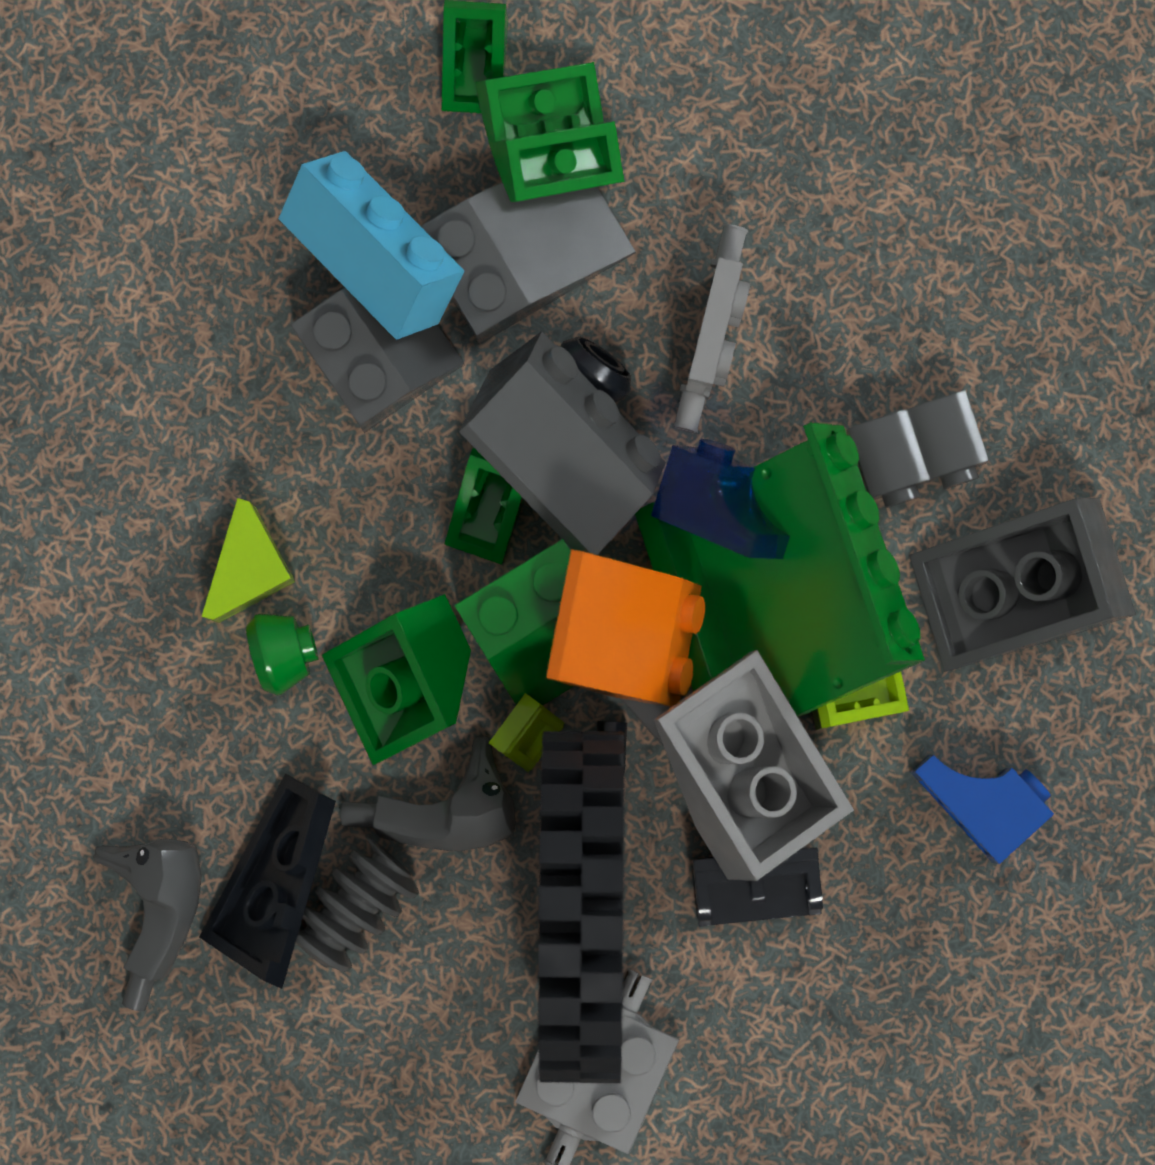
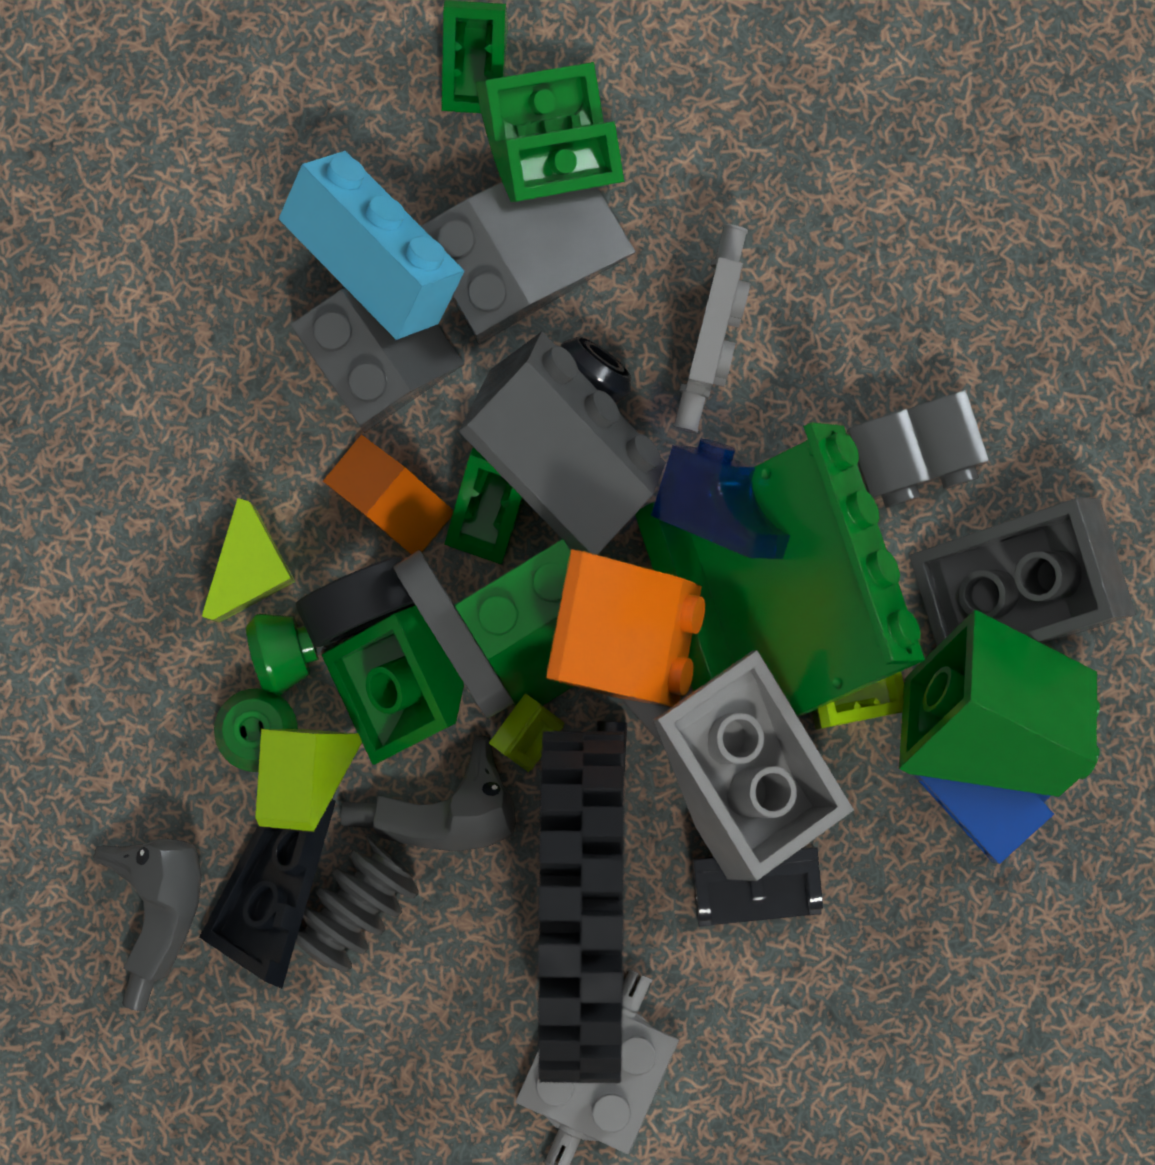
(248, 710): none -> green cone
(300, 775): none -> lime slope
(353, 603): none -> black tyre
(389, 495): none -> orange slope
(453, 634): none -> dark grey beam
(1000, 712): none -> green slope

